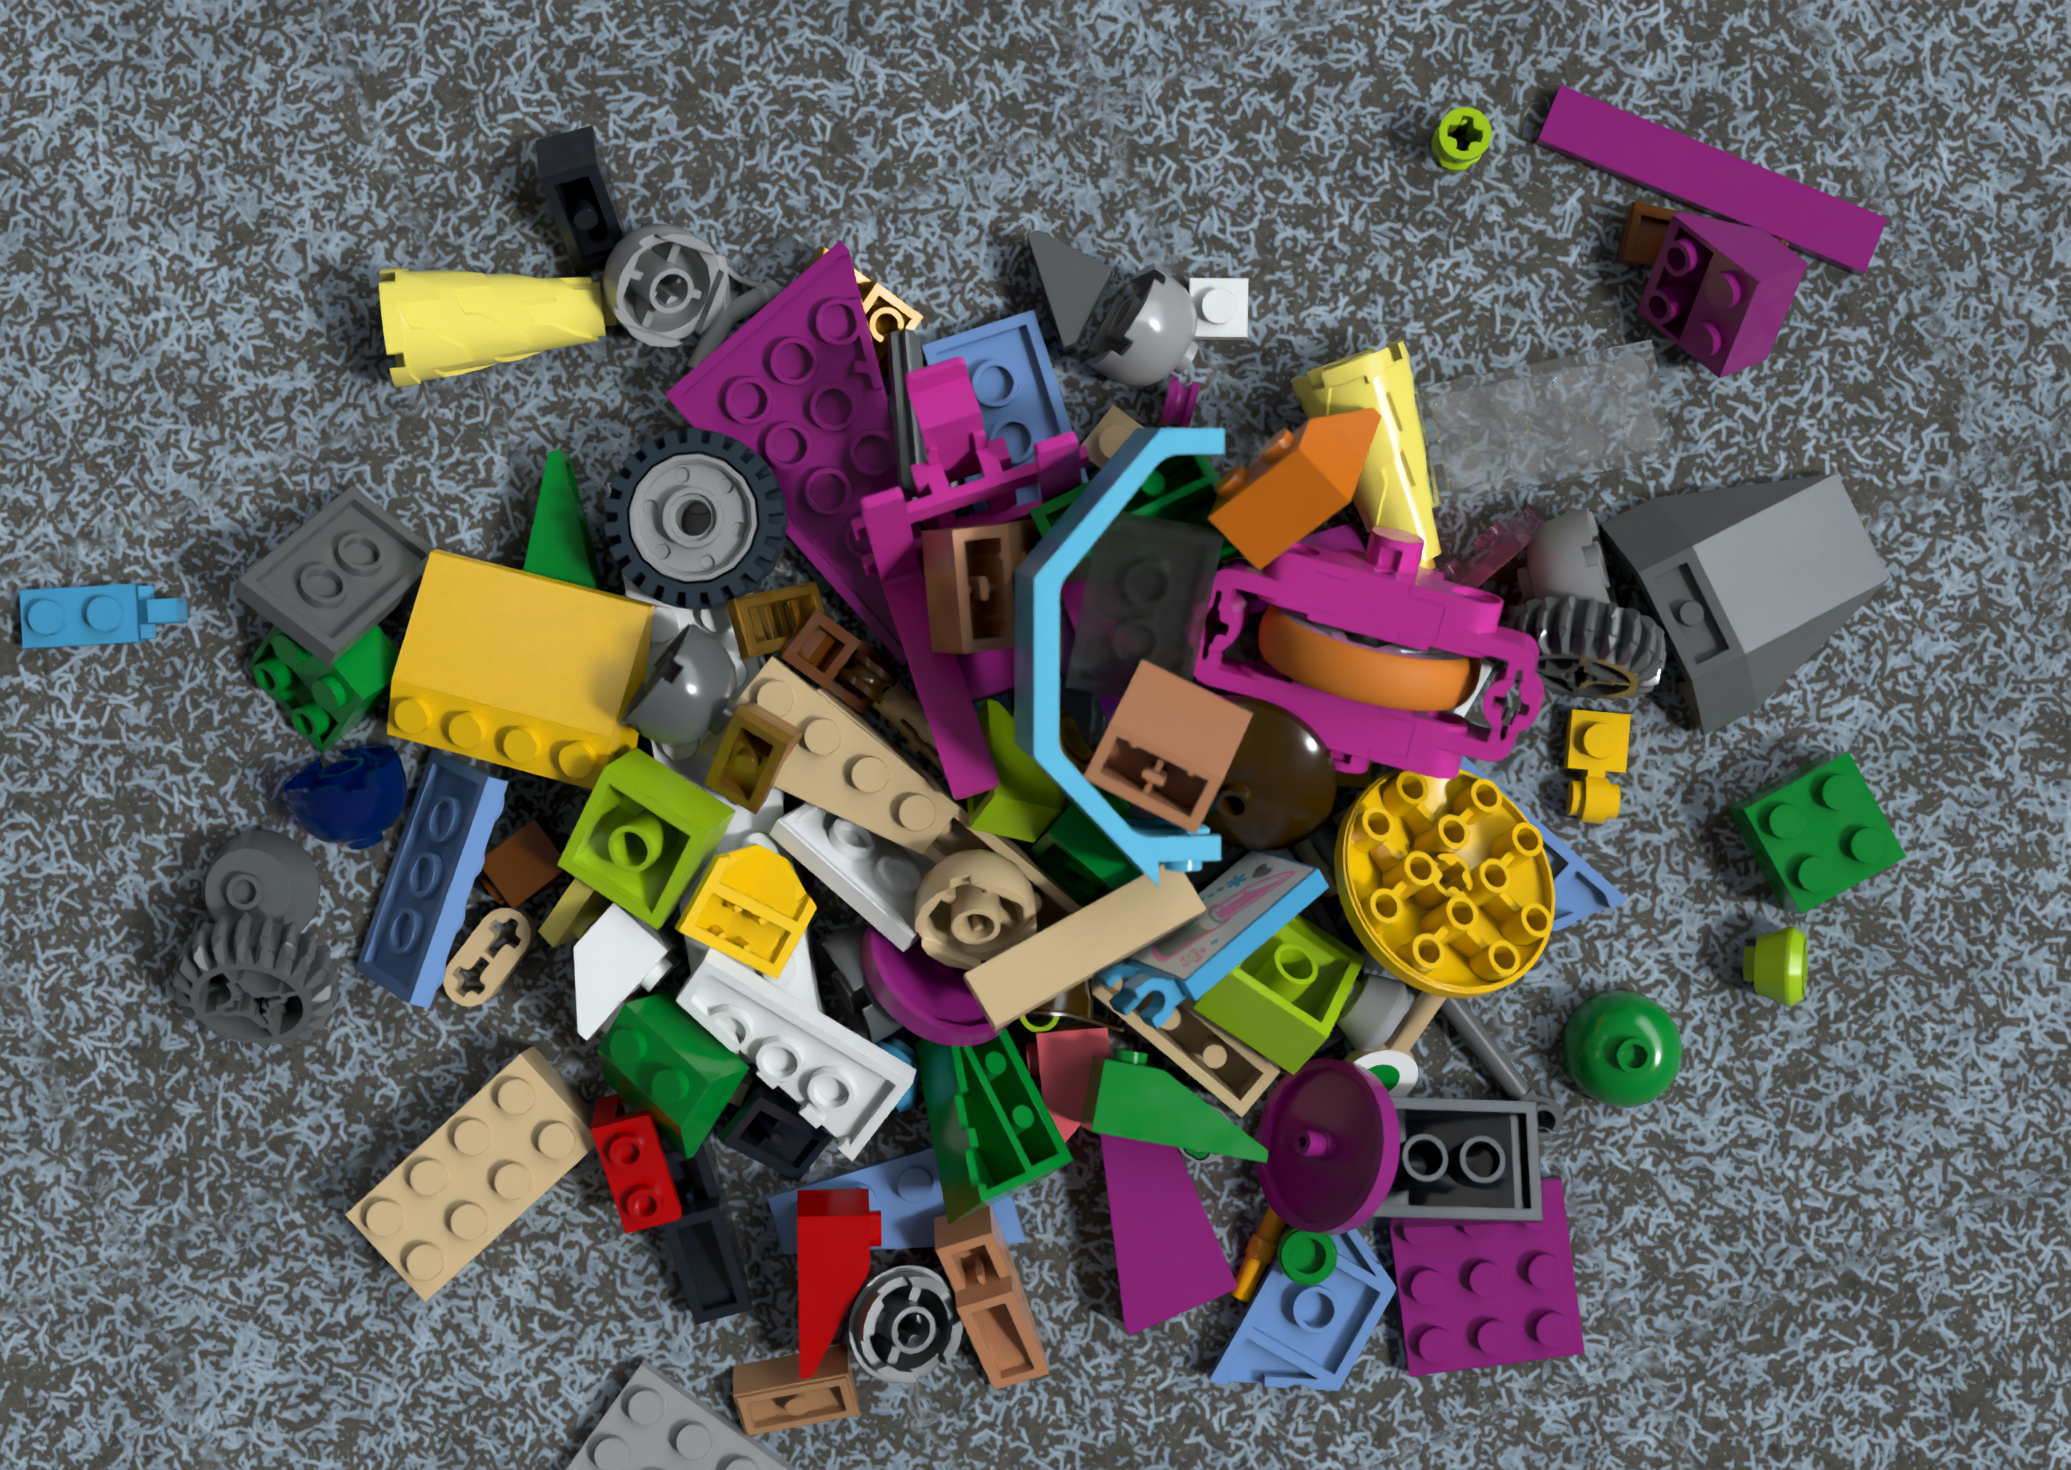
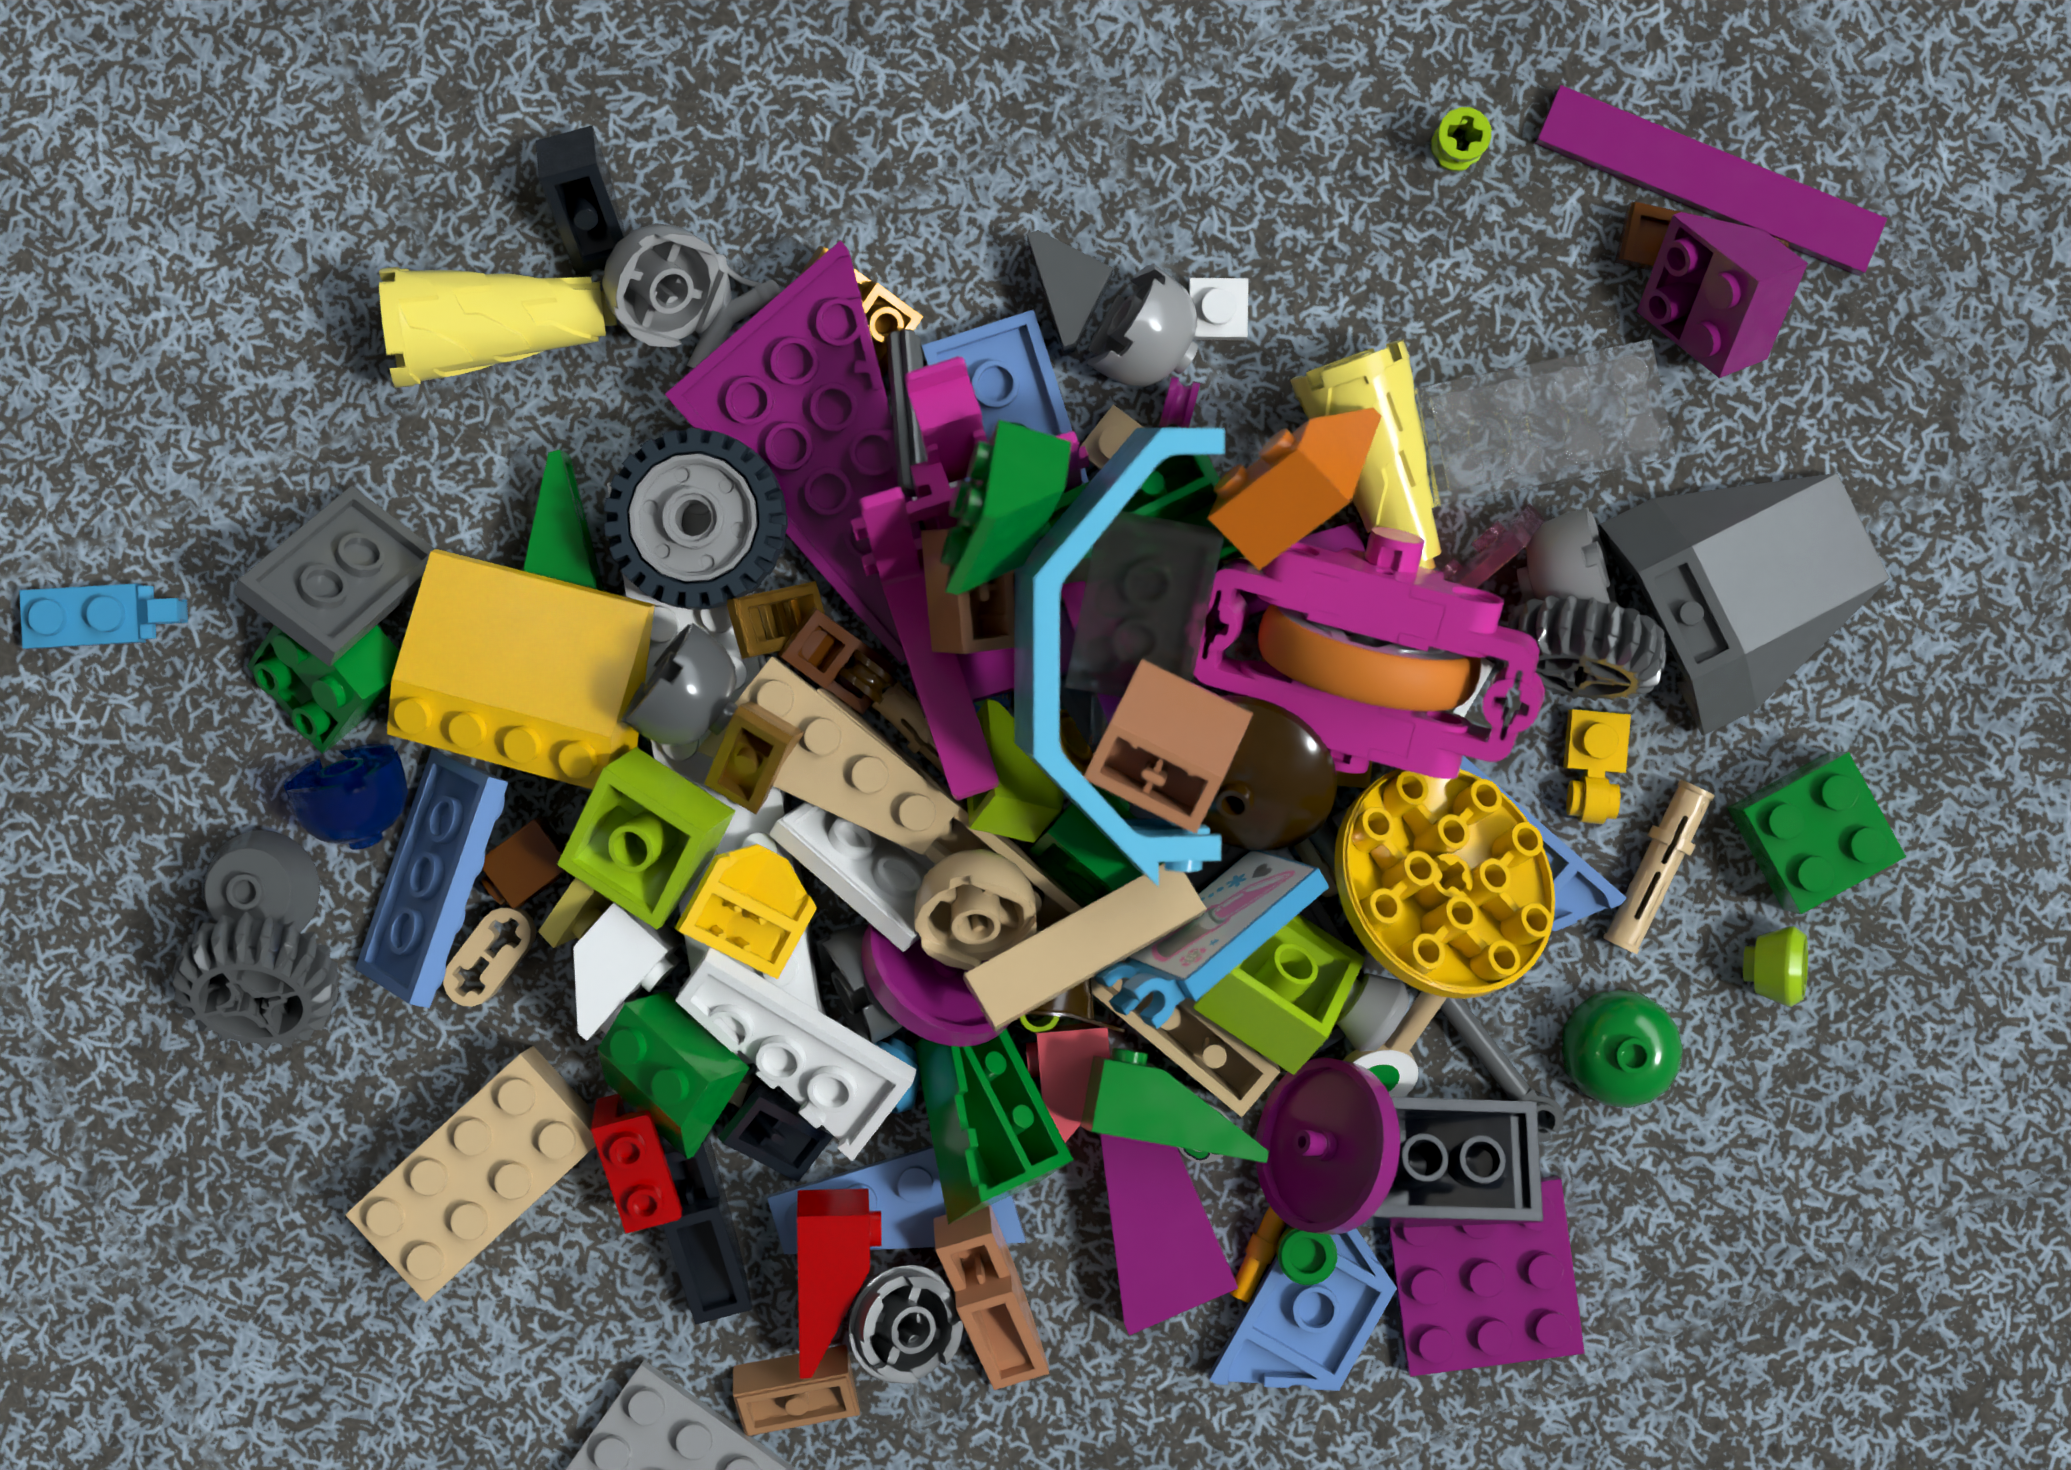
(1003, 505): none -> green slope
(1690, 804): none -> tan pin

